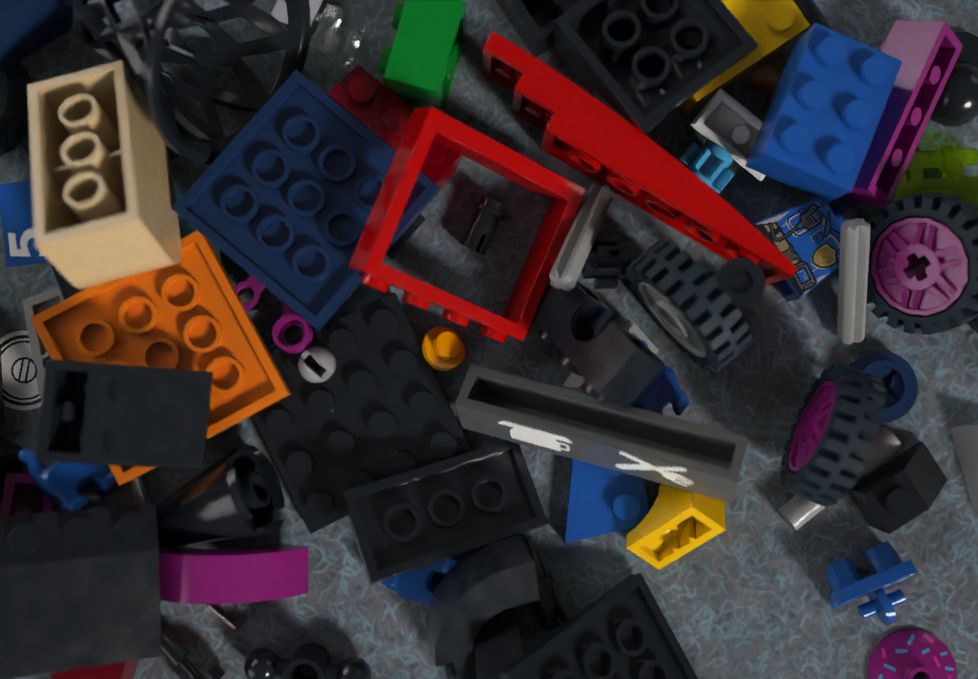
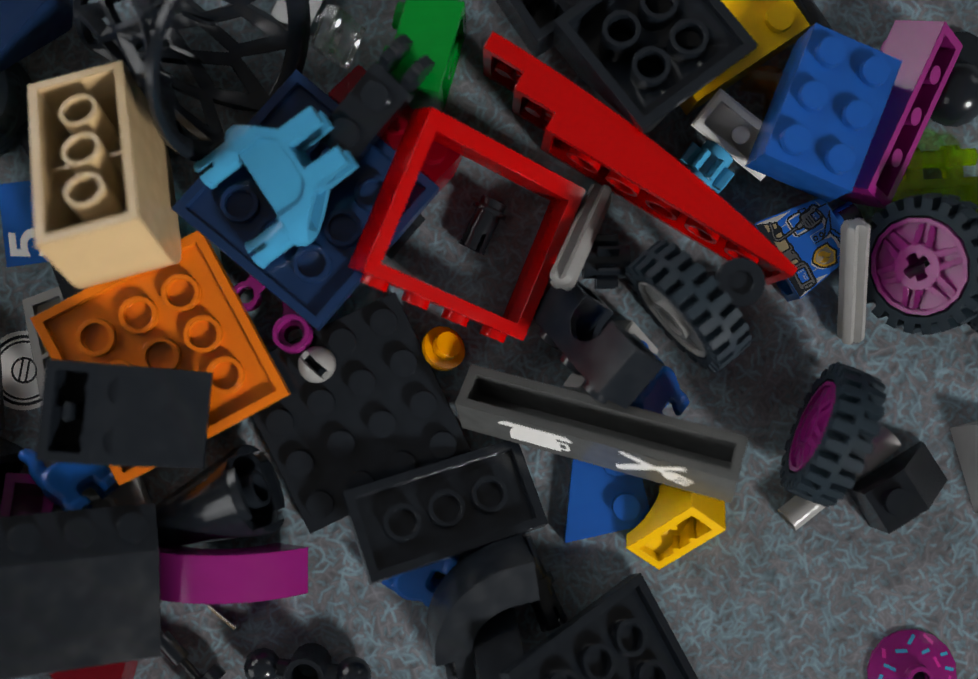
(285, 175): none -> dark azure connector
(376, 100): none -> black hinge
(887, 571): blue hips -> none
(900, 381): dark blue gear -> none

